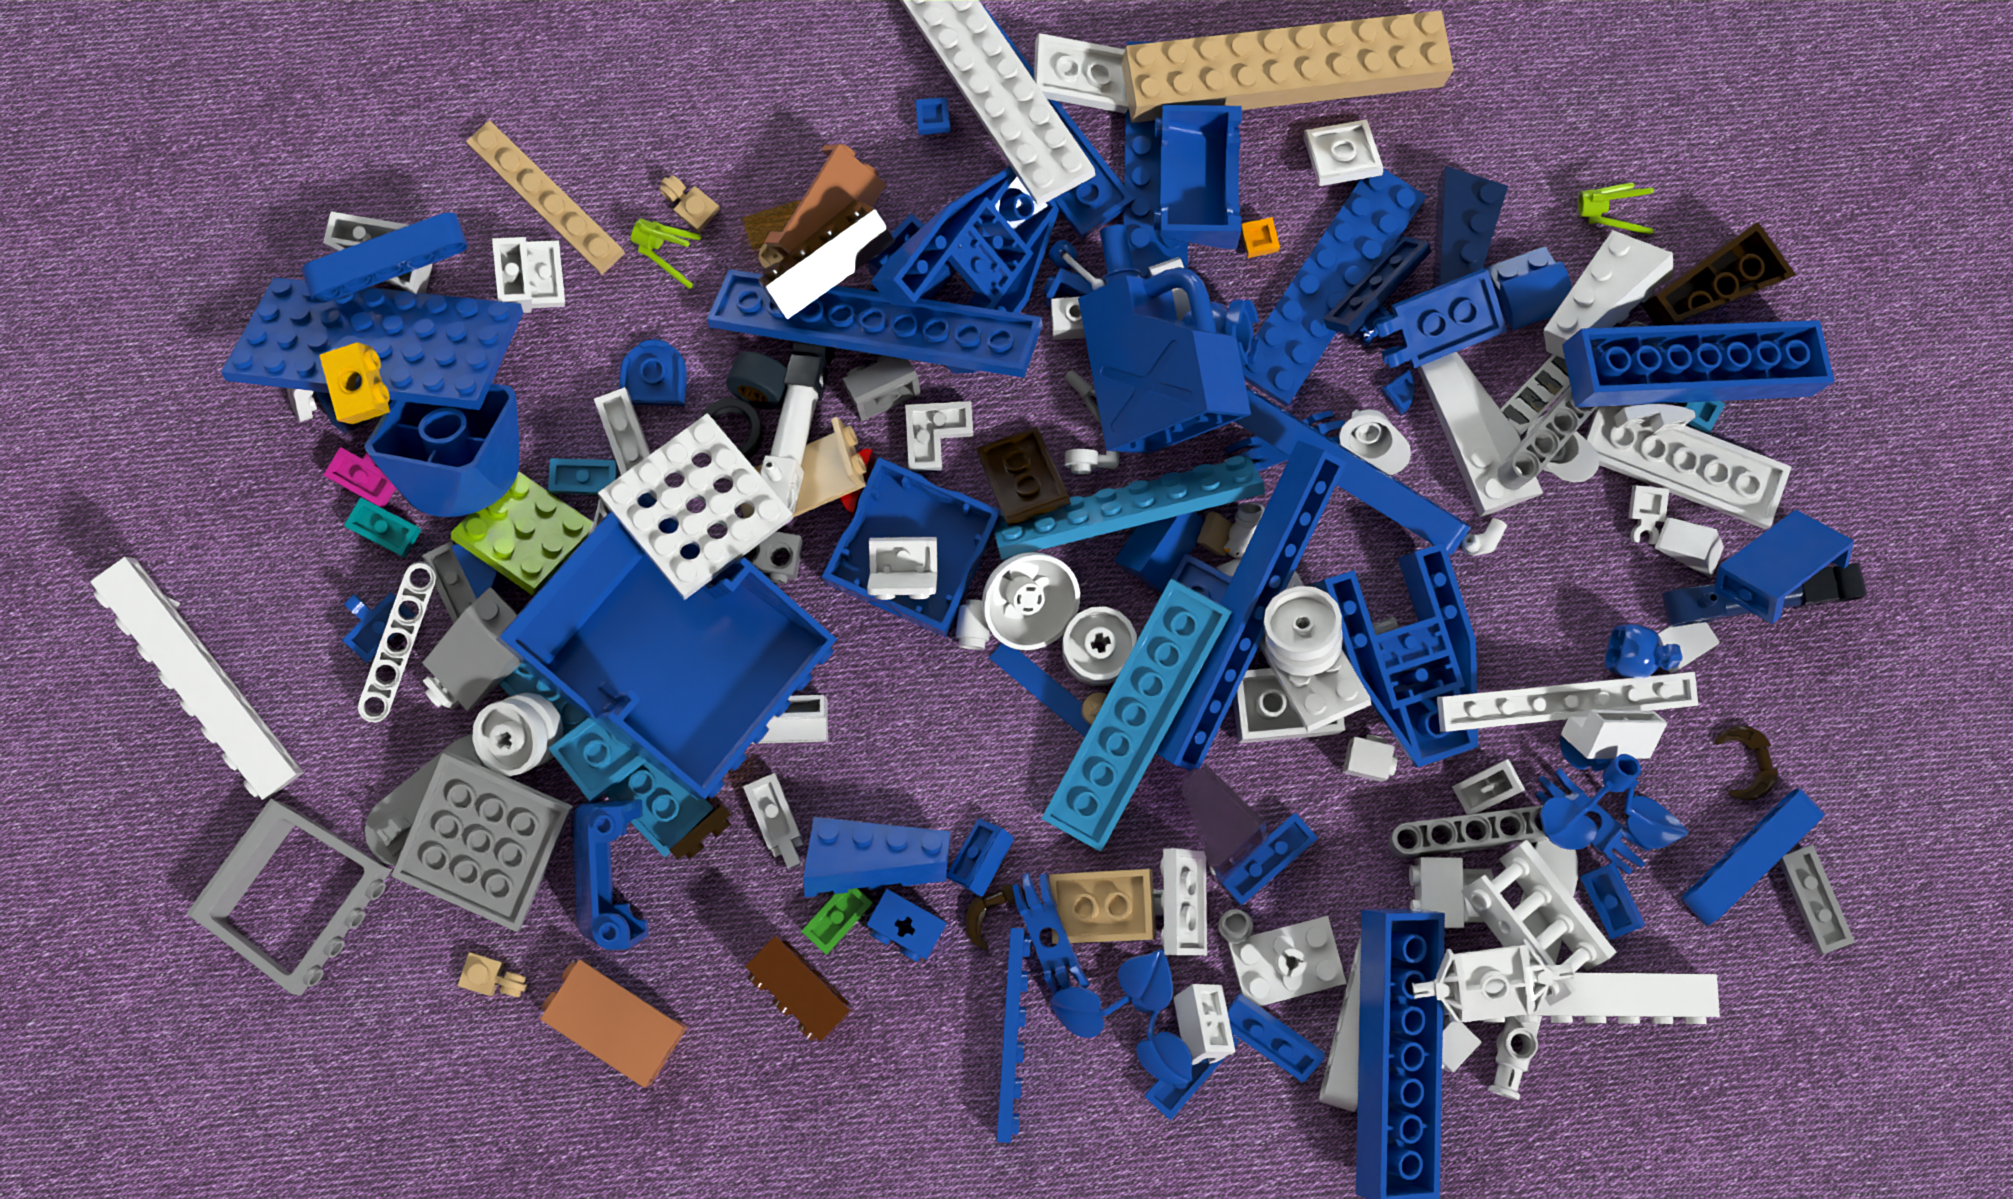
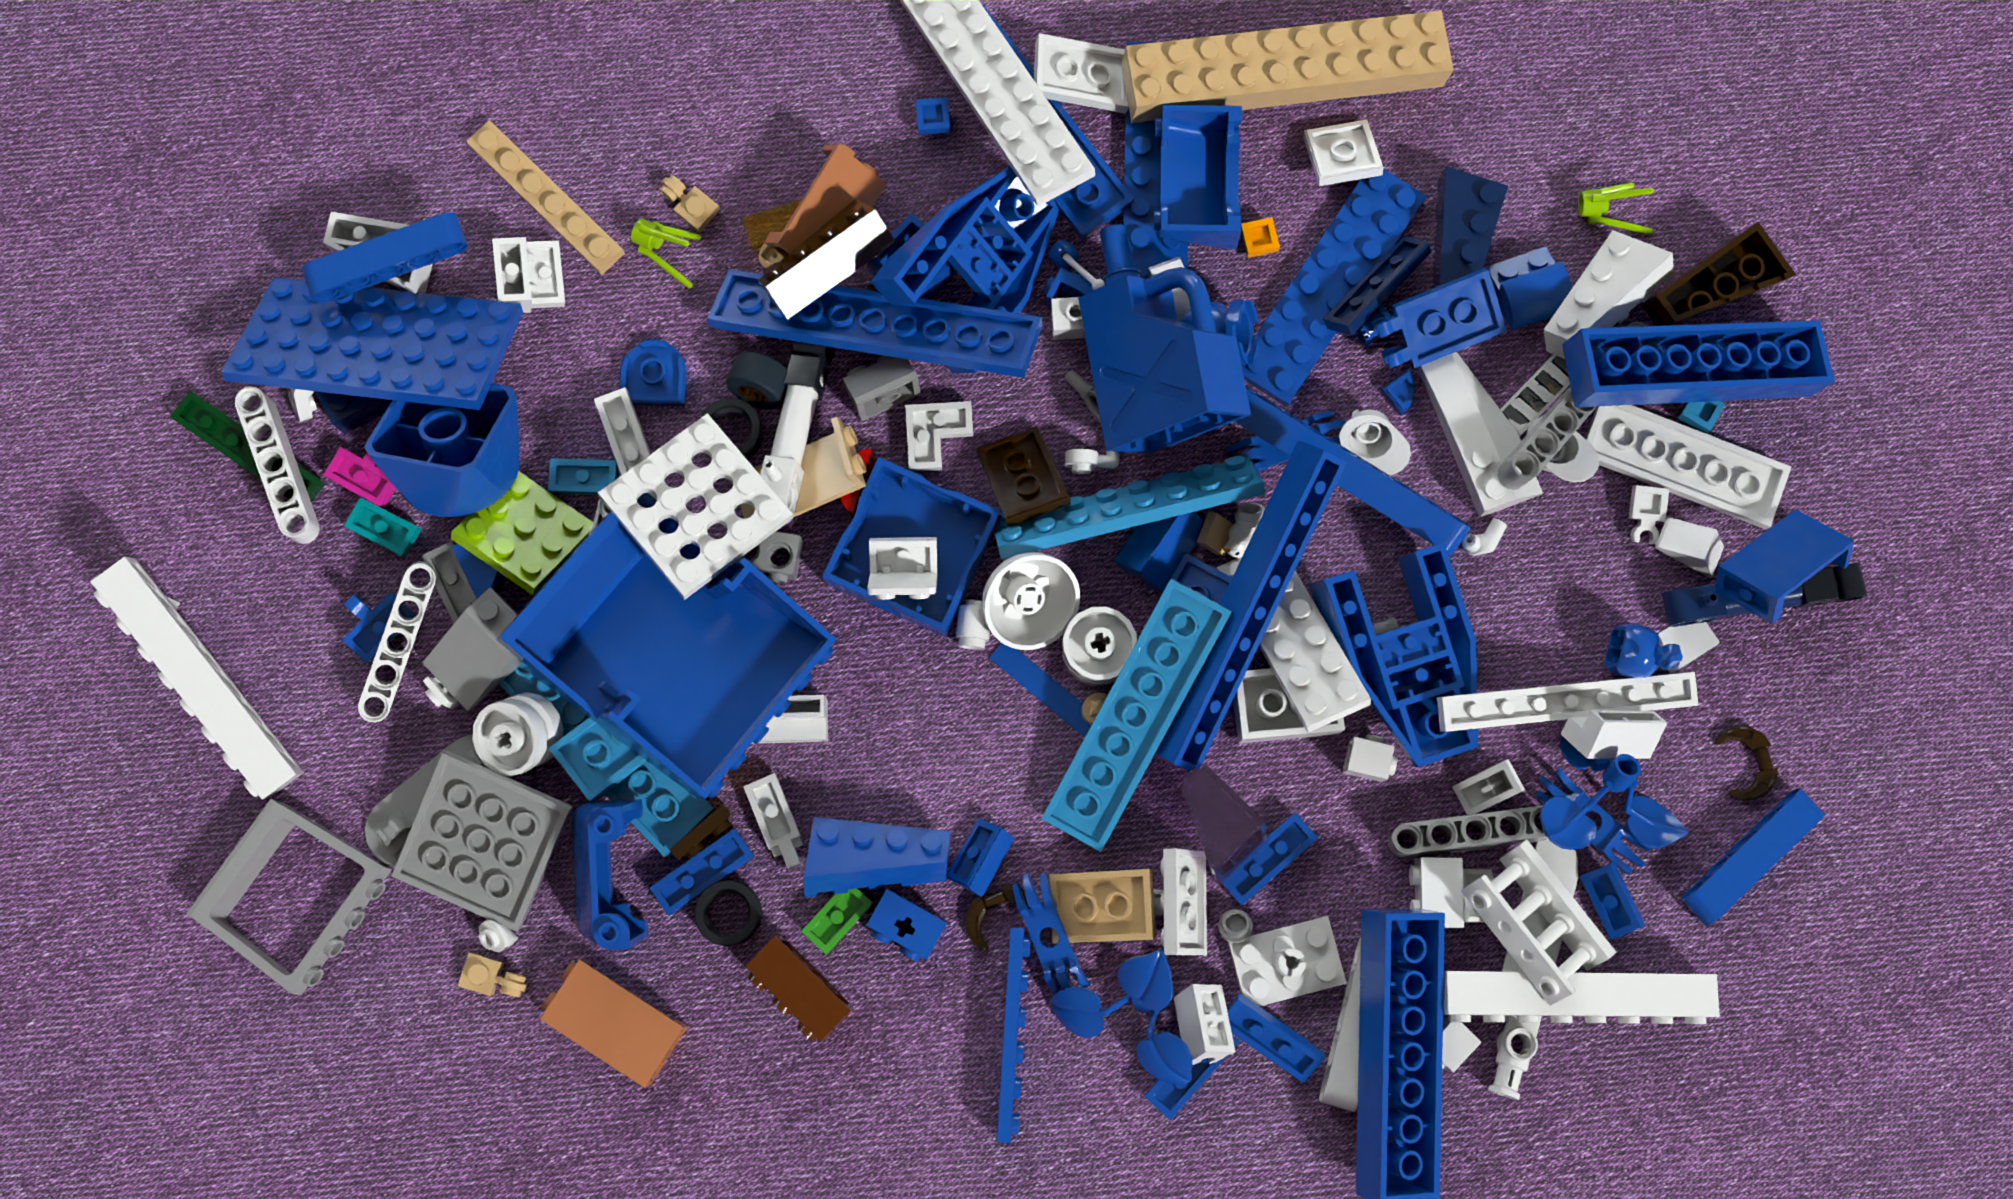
(230, 438): none -> dark green plate
(265, 455): none -> white beam
(342, 369): yellow brick -> none
(495, 936): none -> white plate
(701, 871): none -> blue plate
(702, 909): none -> black tyre
(1303, 630): white wheel -> none
(1463, 980): white plate -> none
(1661, 416): white slope -> none
(1816, 899): light grey plate -> none

